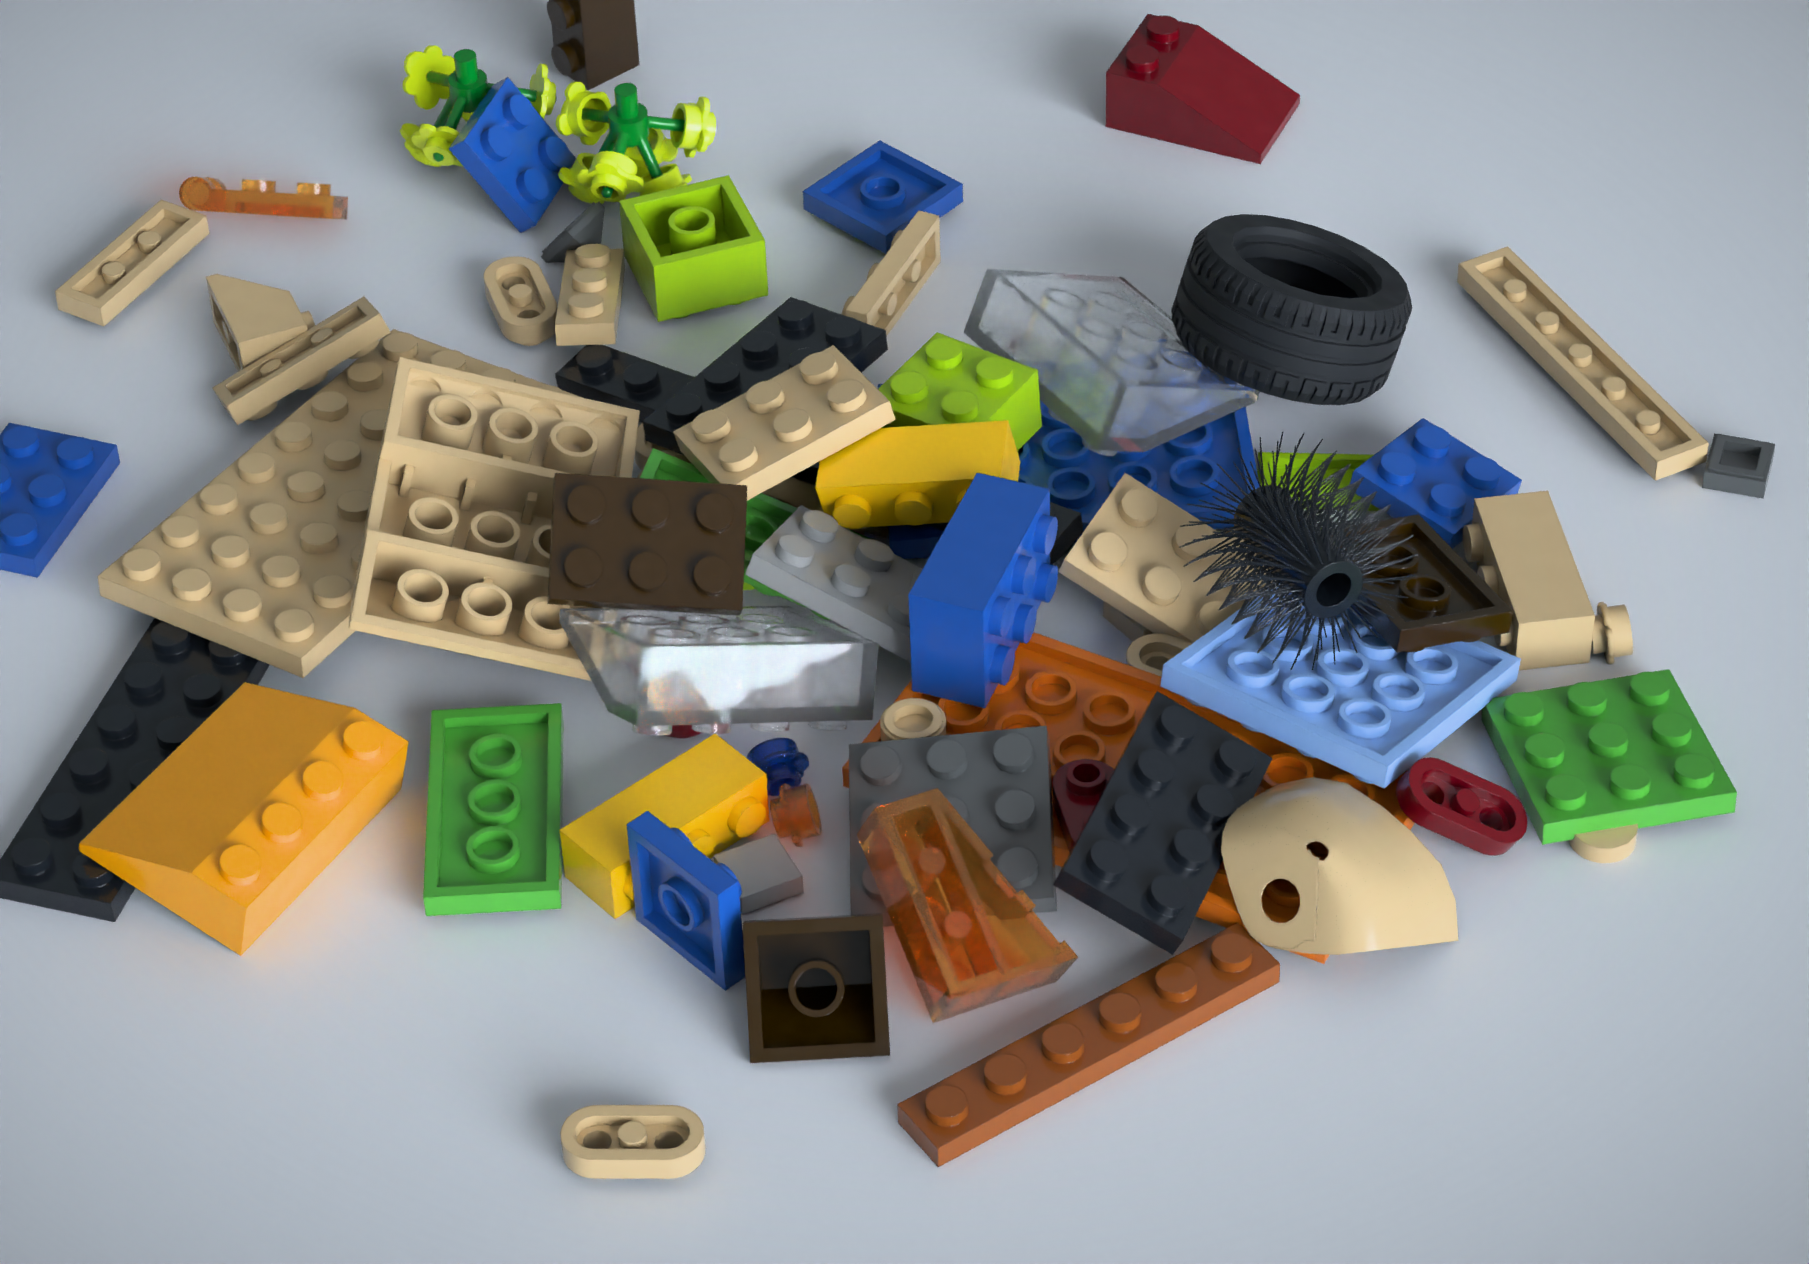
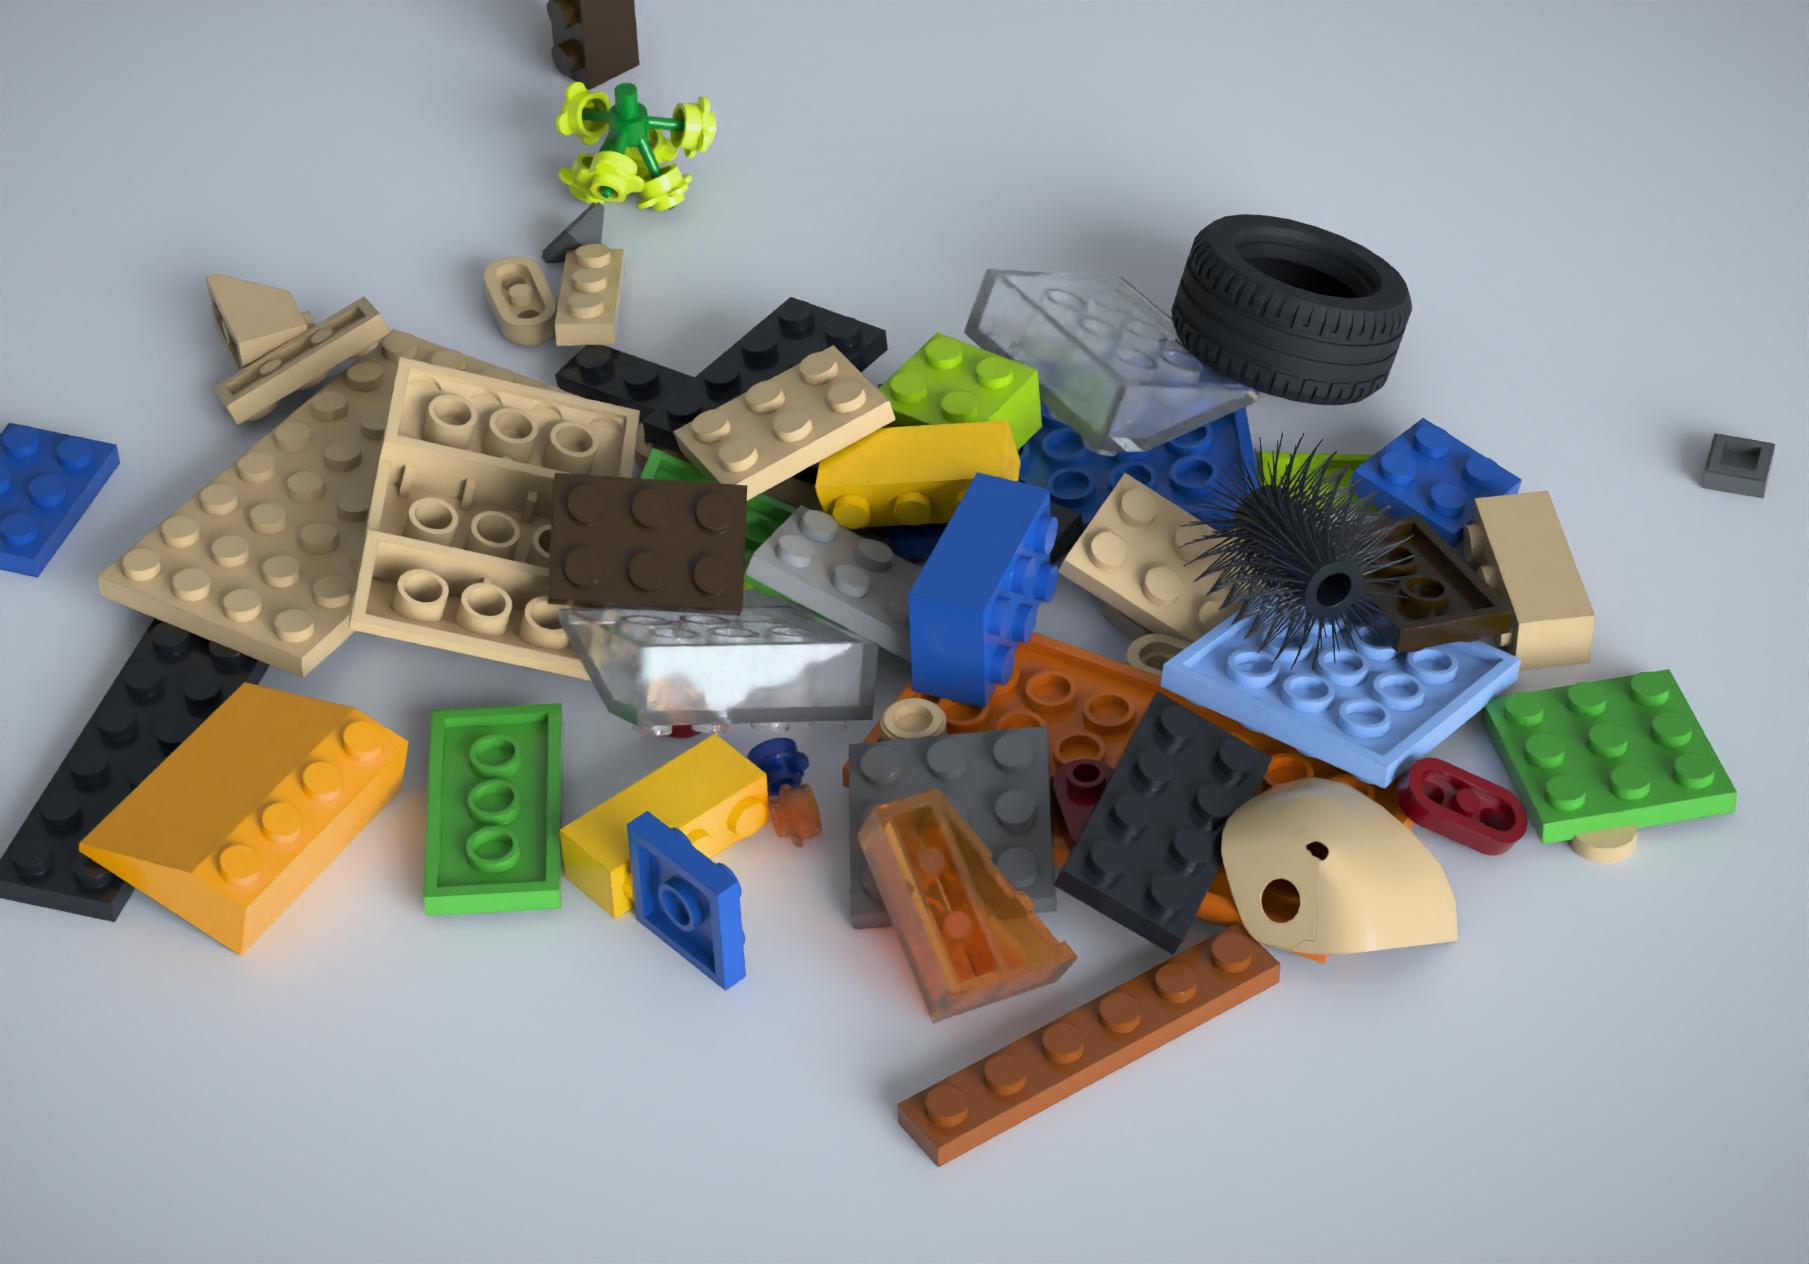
(132, 262): tan plate -> none
(261, 198): clear orange plate -> none
(464, 86): neon yellow plant -> none
(513, 154): blue plate -> none
(633, 1141): tan plate -> none
(694, 248): lime brick -> none
(763, 872): light grey tile -> none
(816, 988): dark brown slope -> none
(880, 194): blue plate -> none
(899, 275): tan plate -> none
(1195, 92): dark red slope -> none
(1583, 364): tan plate -> none
(1612, 632): tan plate -> none

